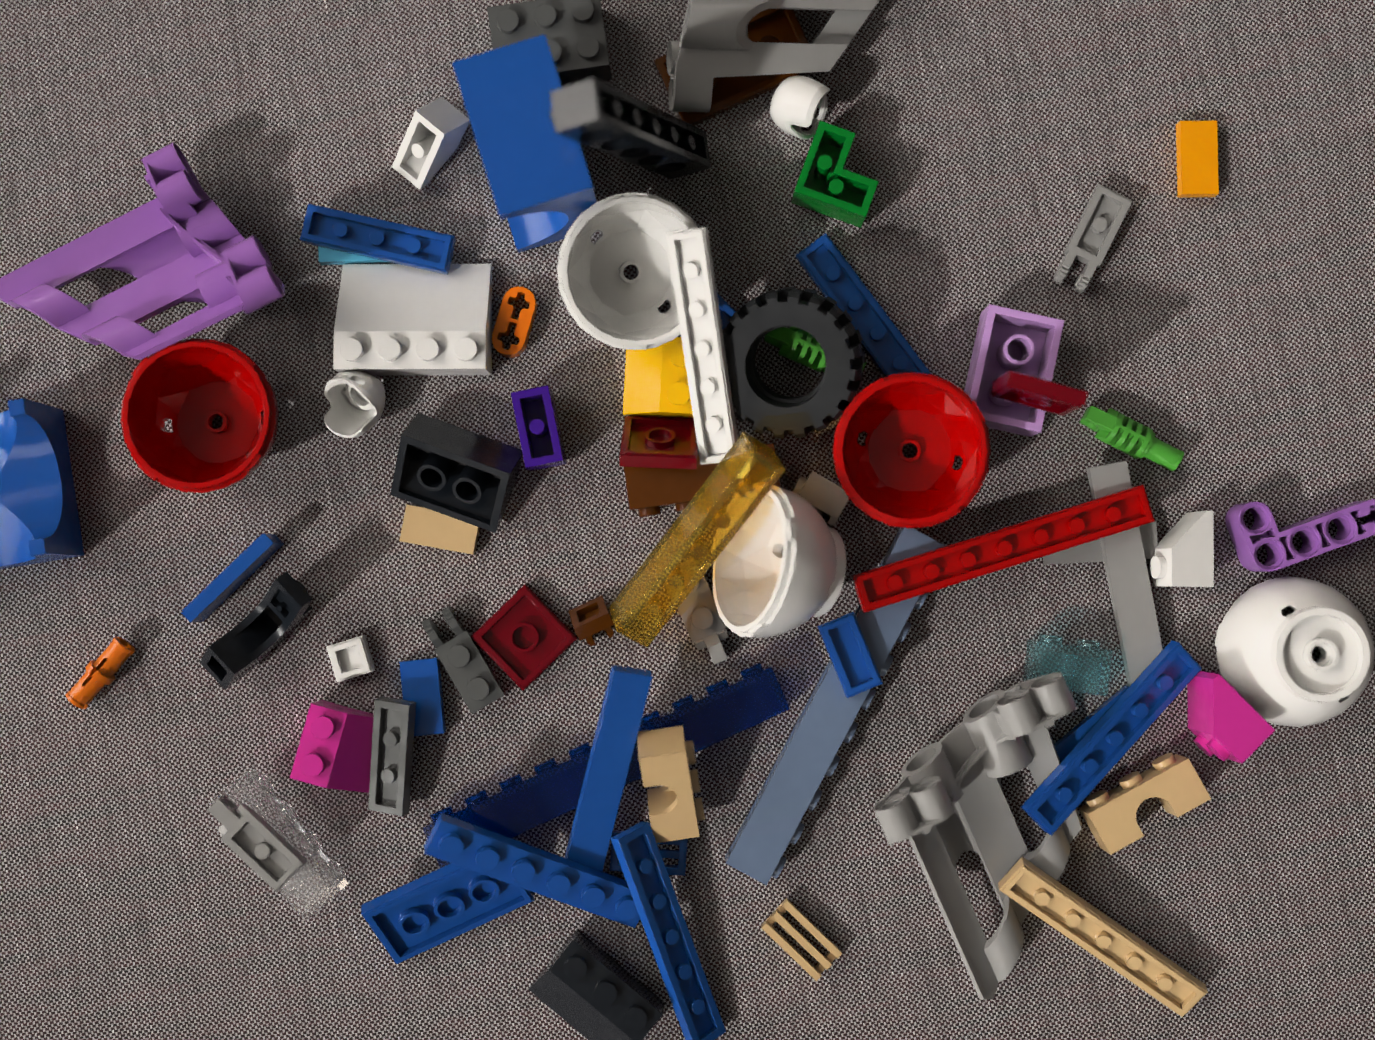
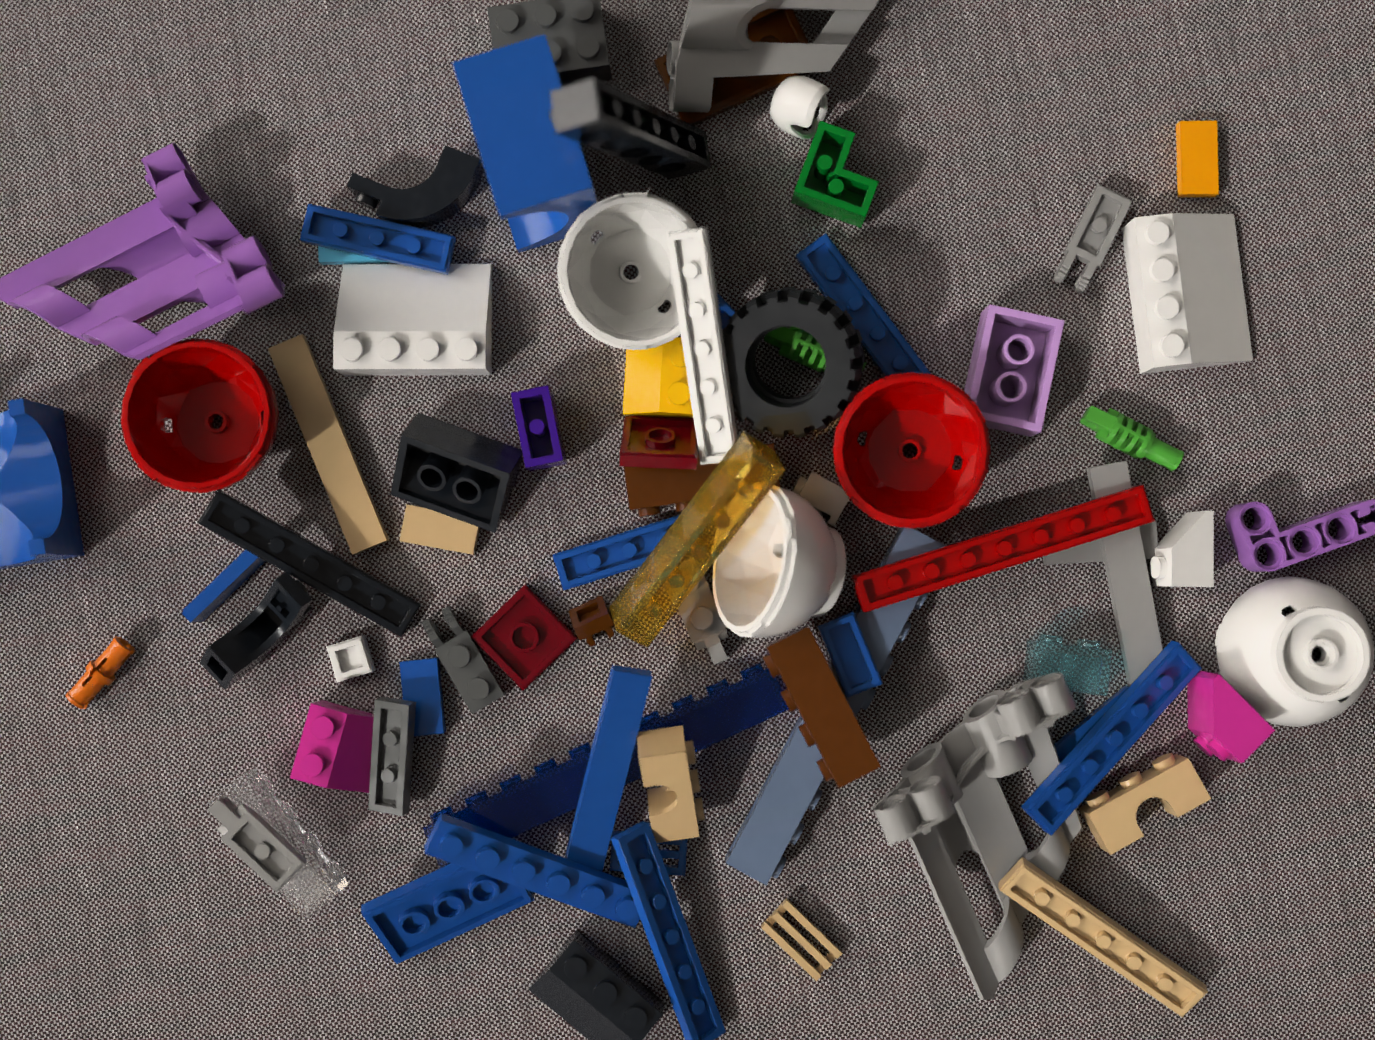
(309, 562): none -> black tile
(328, 444): none -> tan tile
(355, 403): white helmet -> none
(429, 202): none -> black arch
(430, 141): white slope -> none
(506, 319): orange beam -> none
(609, 554): none -> blue tile
(822, 705): none -> reddish brown brick
(1038, 393): dark red tile -> none
(1186, 291): none -> white slope

